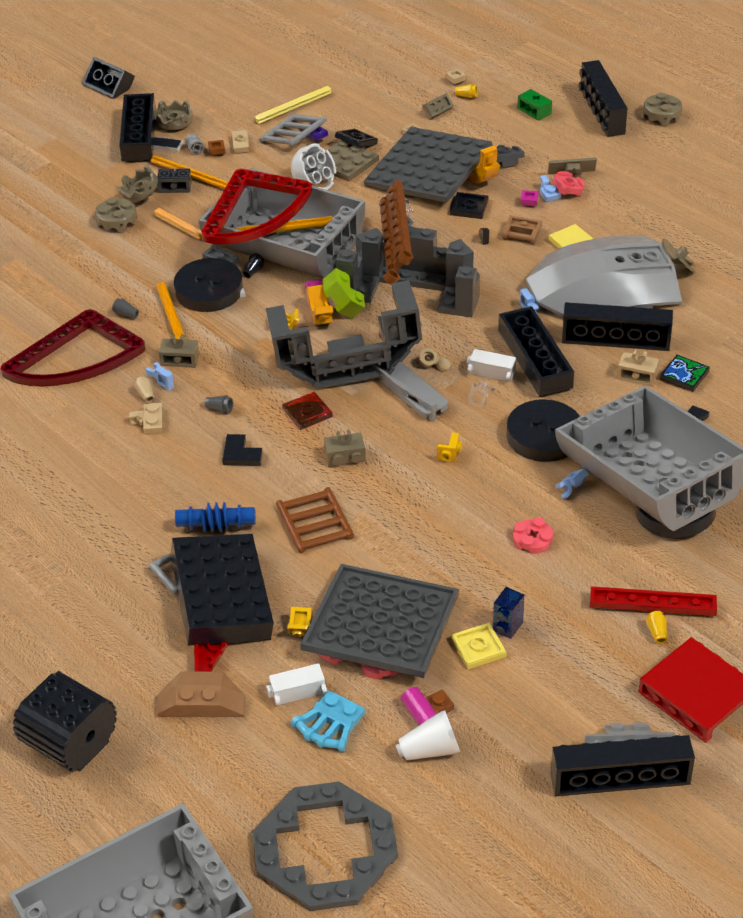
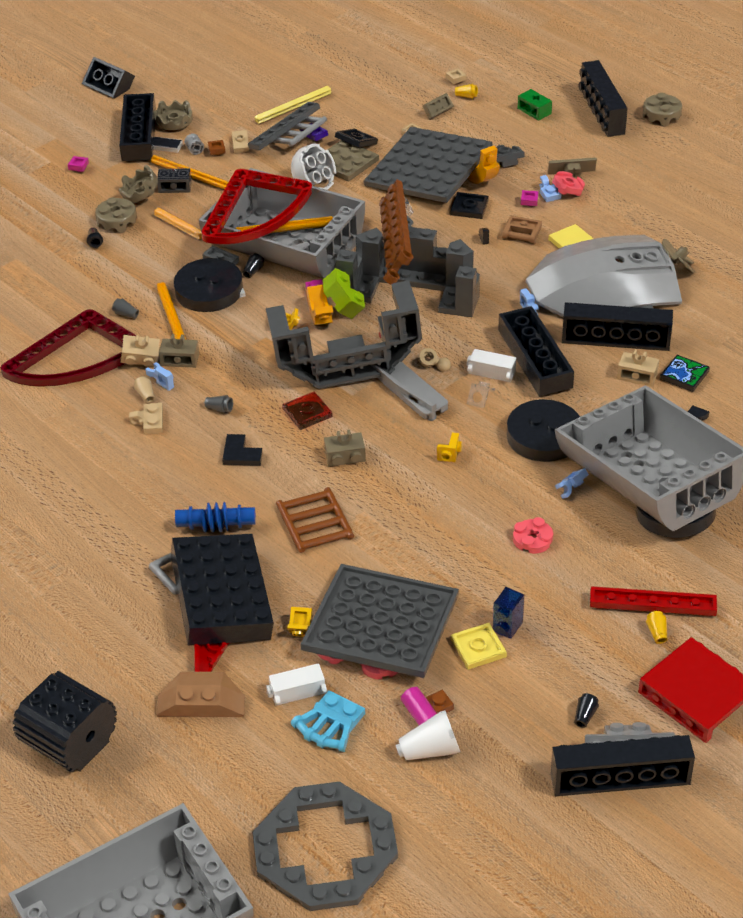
(78, 164): none -> dark pink plate
(94, 238): none -> black cone
(140, 350): none -> tan brick
(283, 126): none -> dark grey tile
(586, 708): none -> black cone

